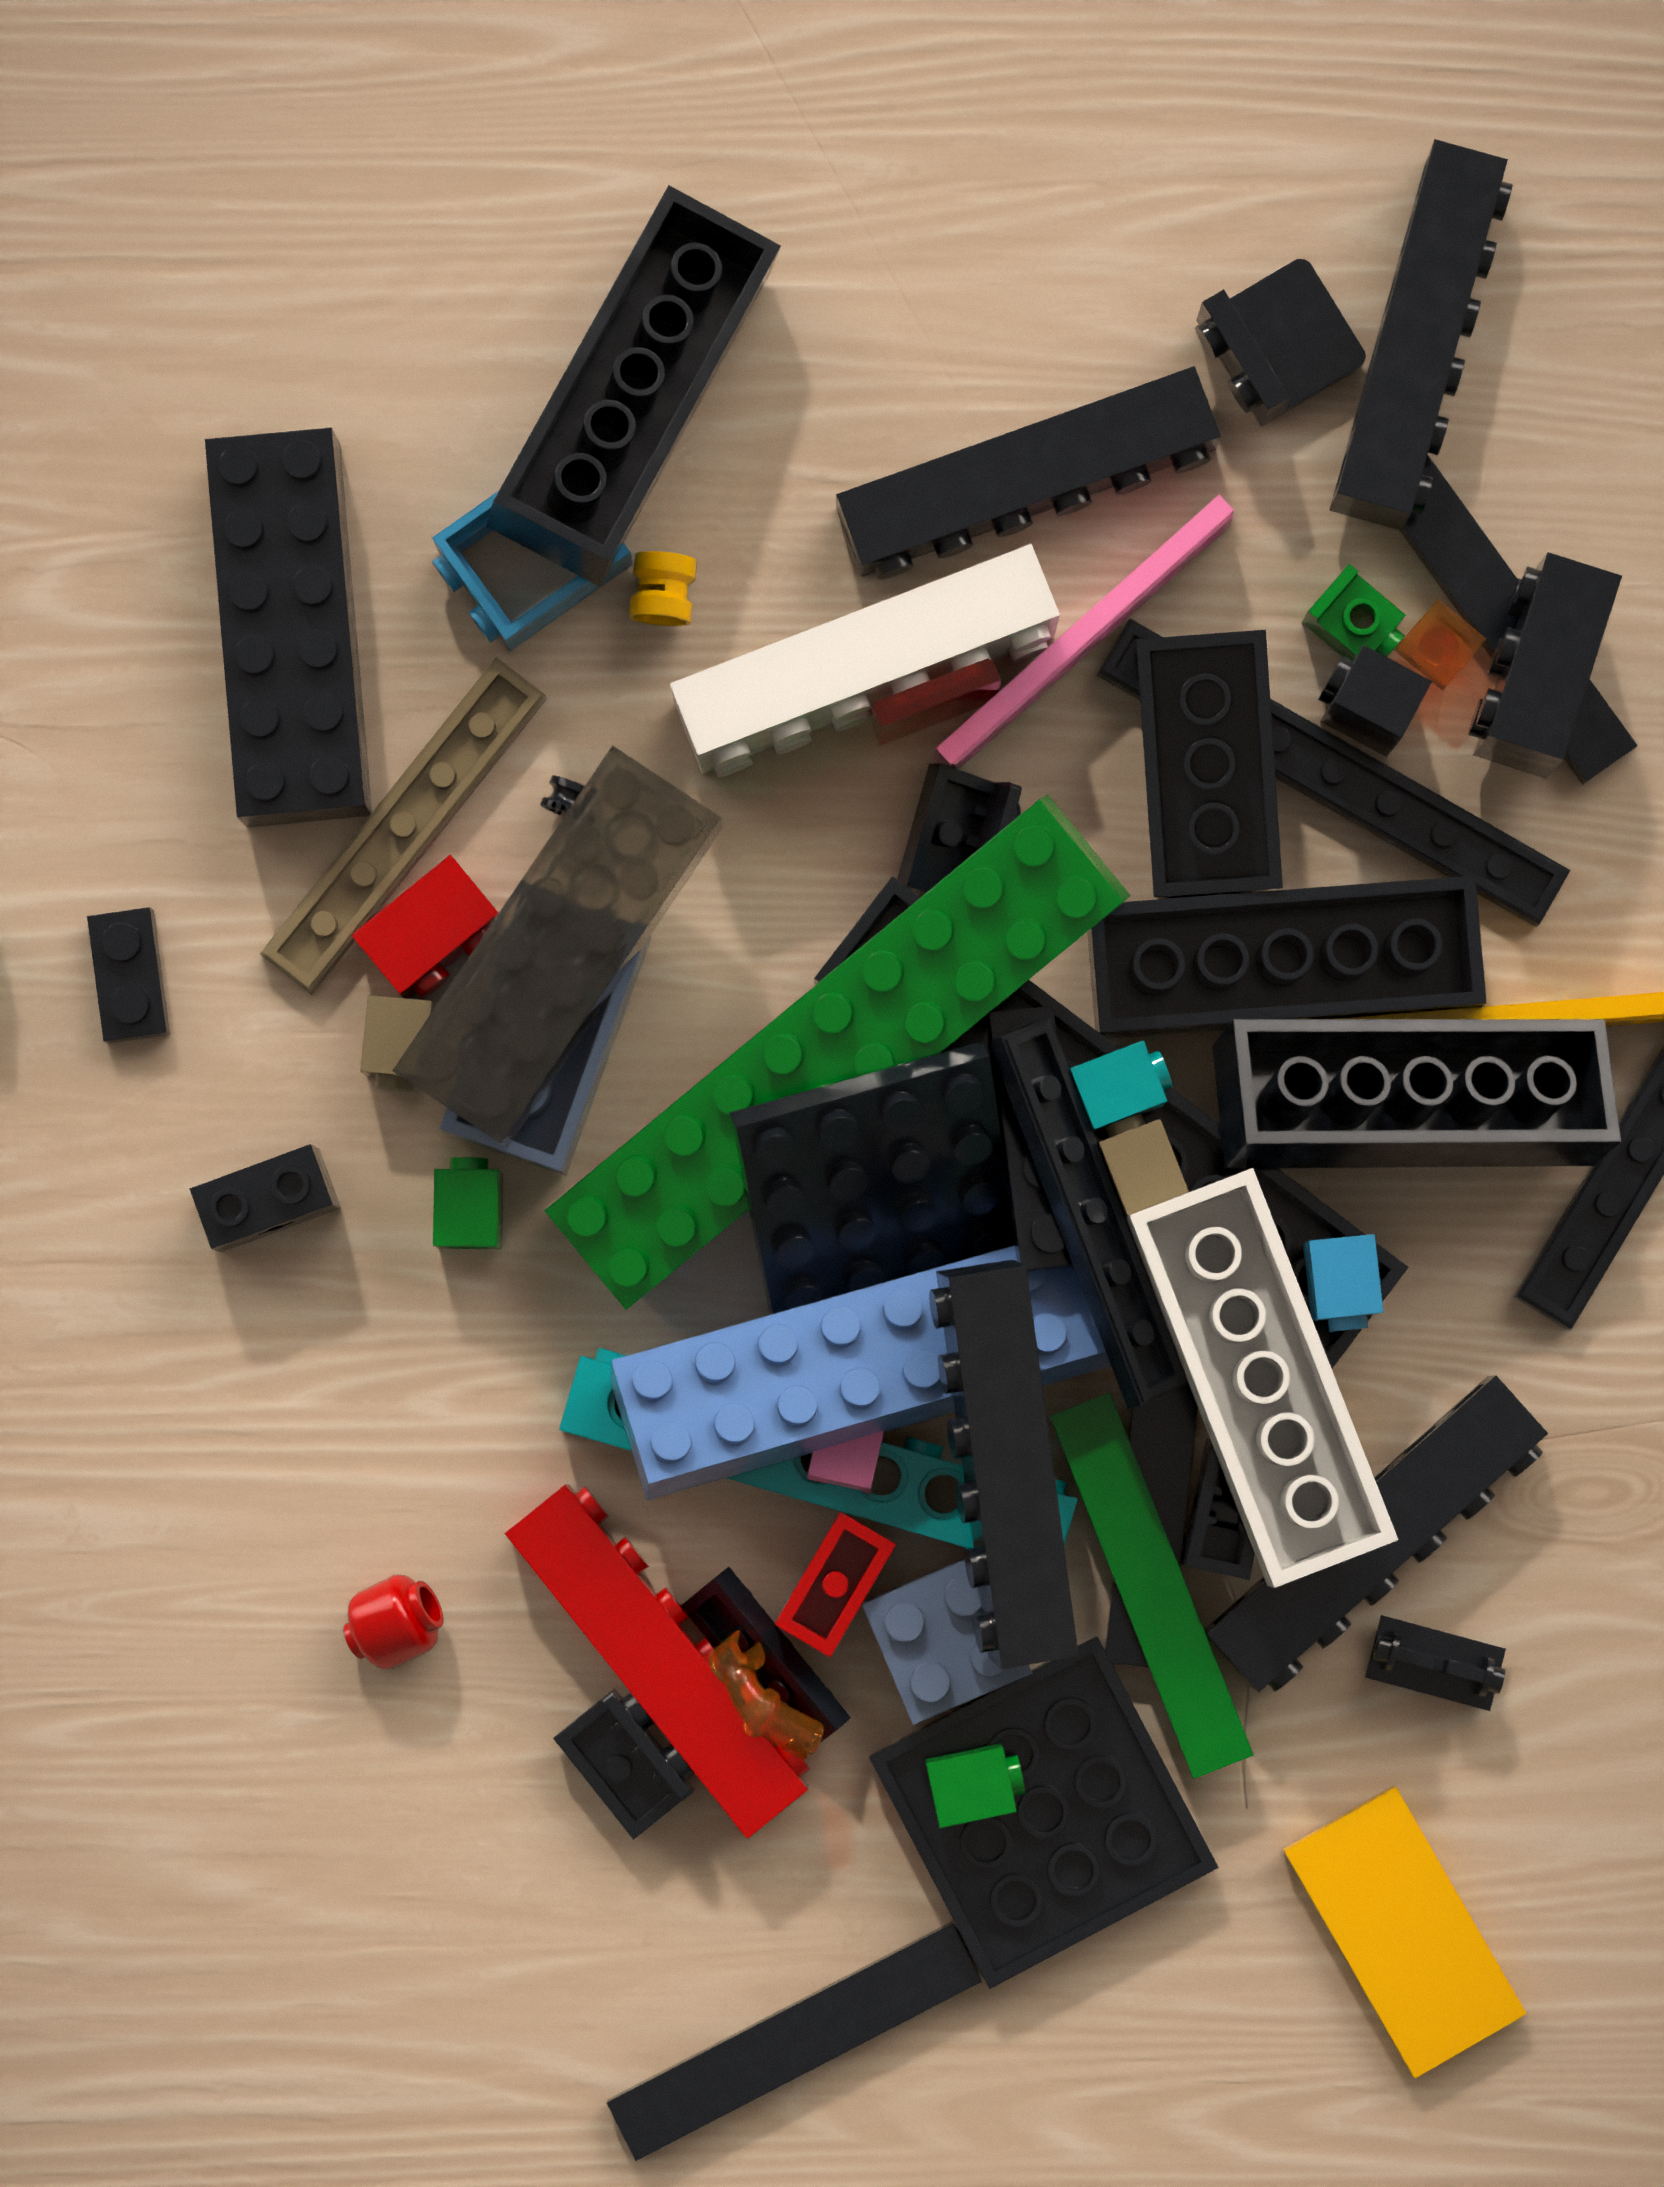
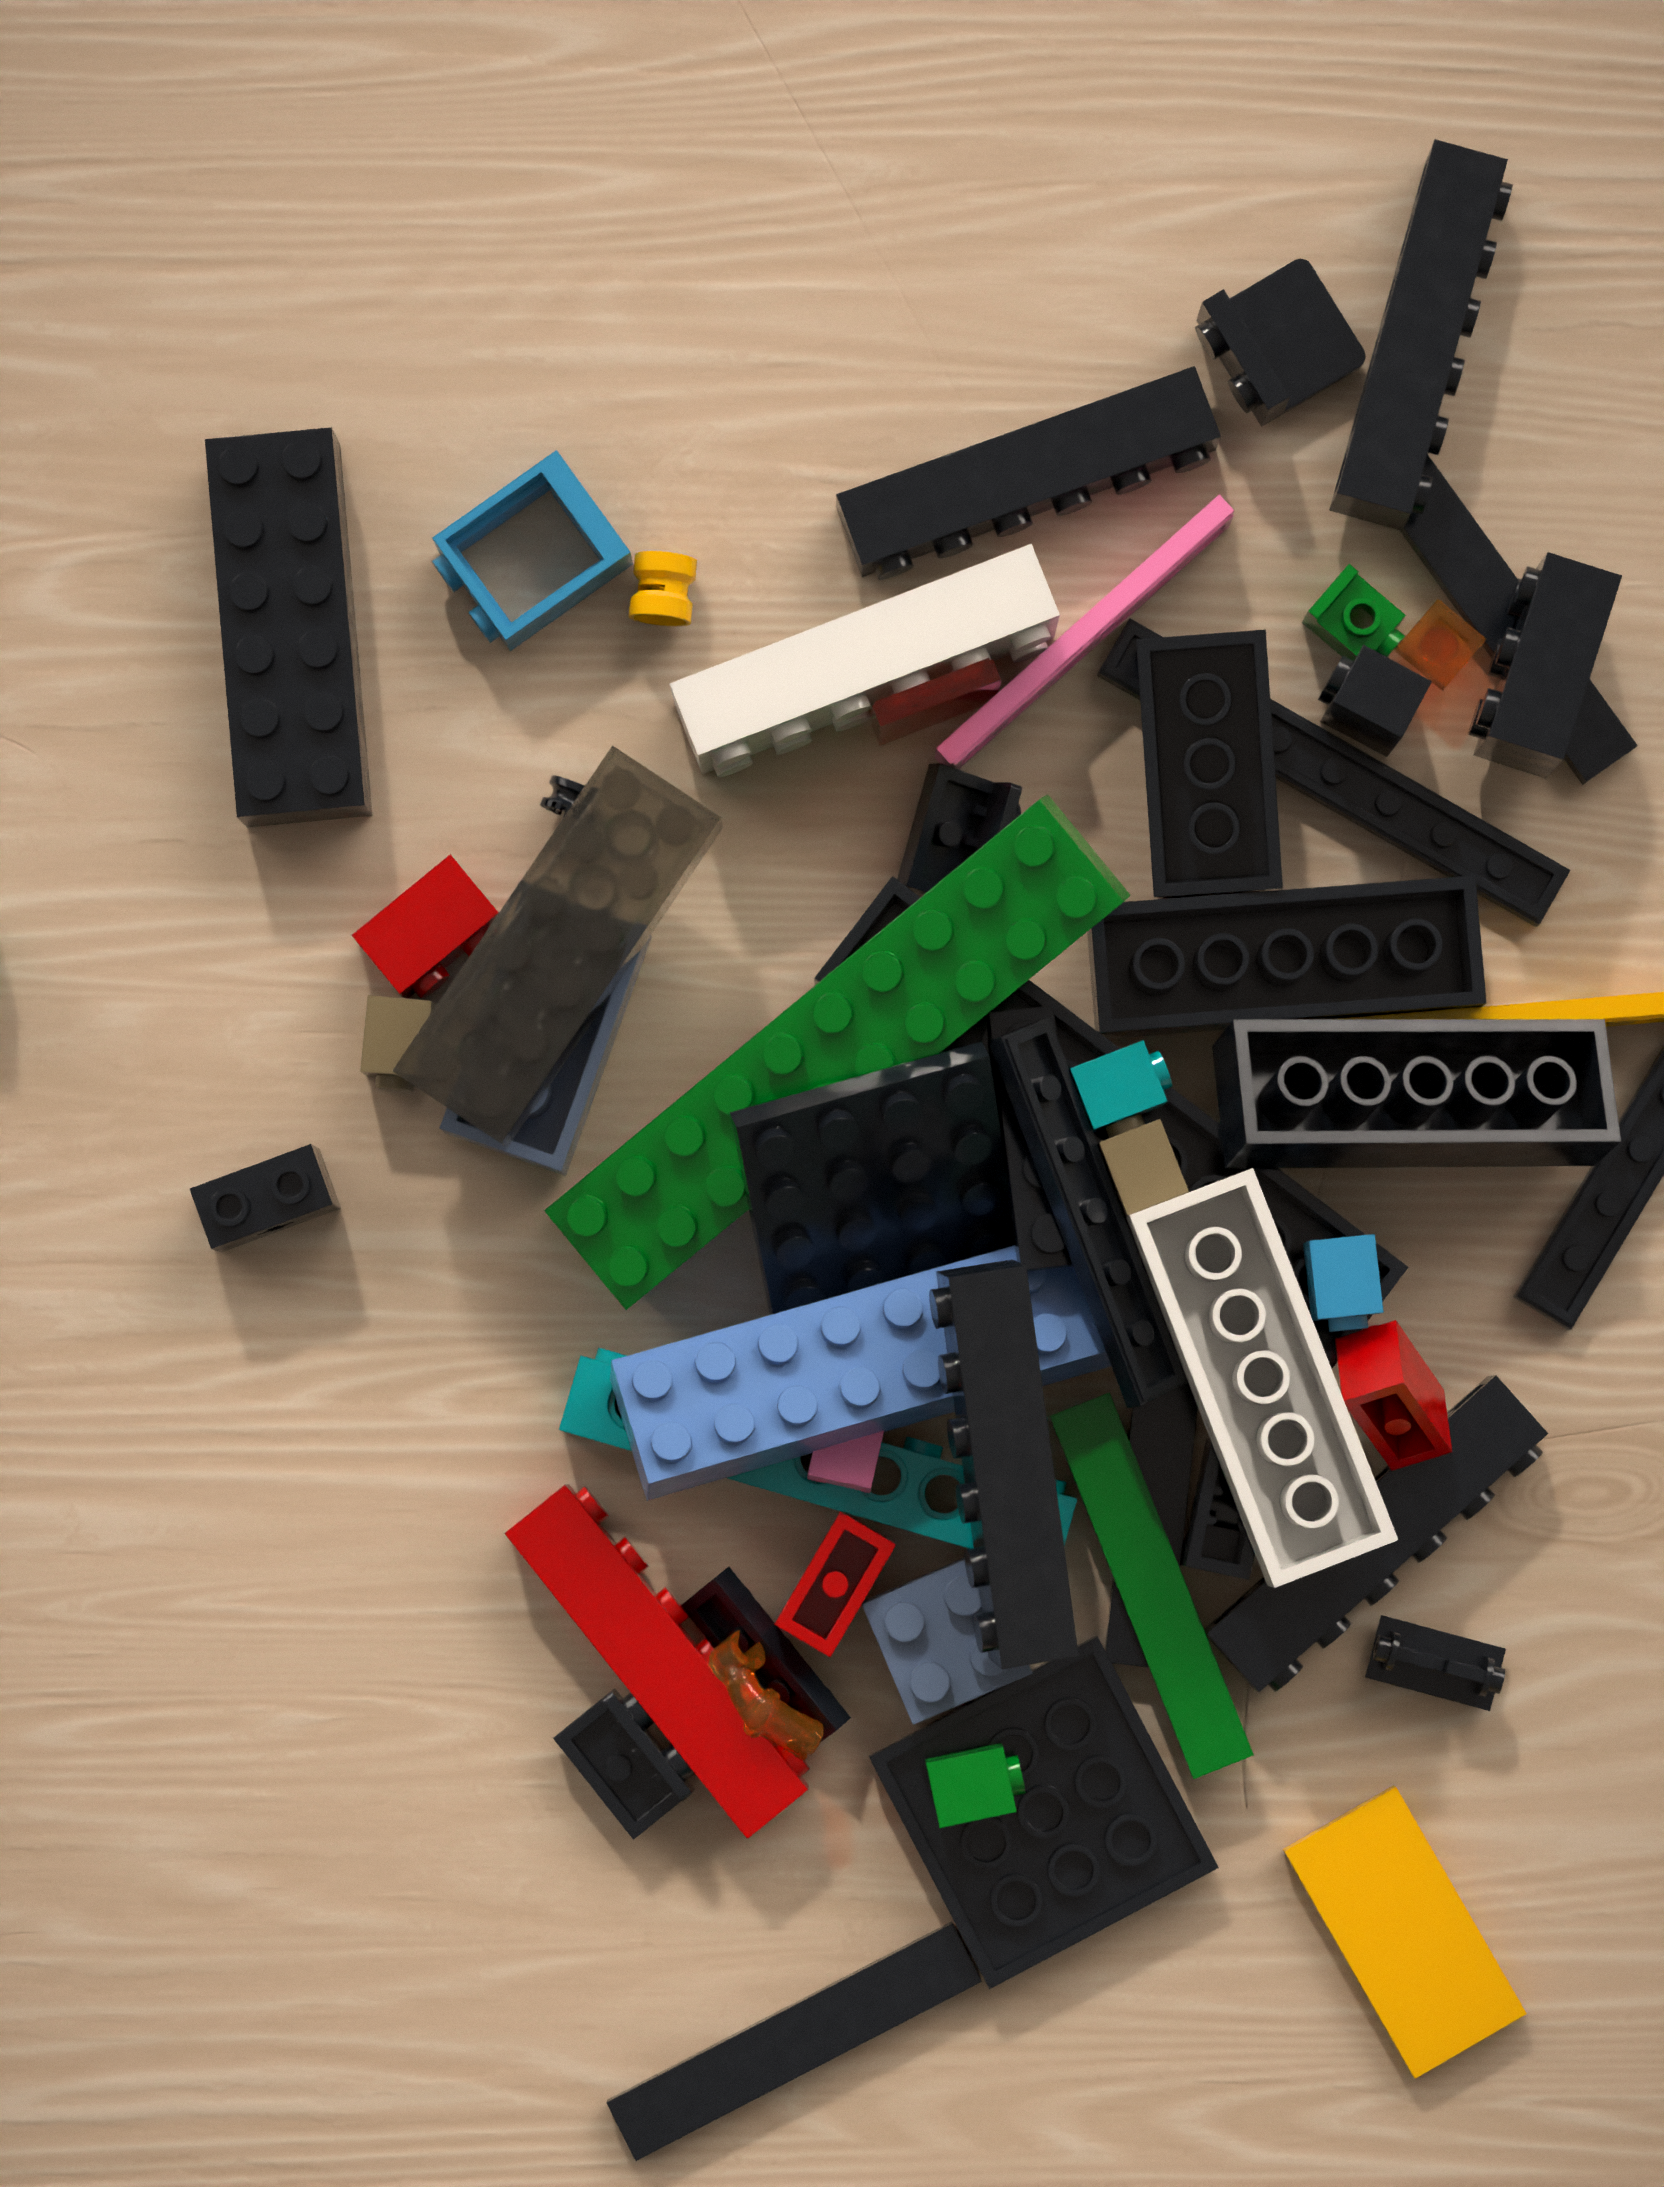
(128, 975): black plate -> none
(393, 1621): red head -> none
(404, 825): dark tan tile -> none
(468, 1205): green brick -> none
(633, 386): black brick -> none
(1393, 1395): none -> red brick

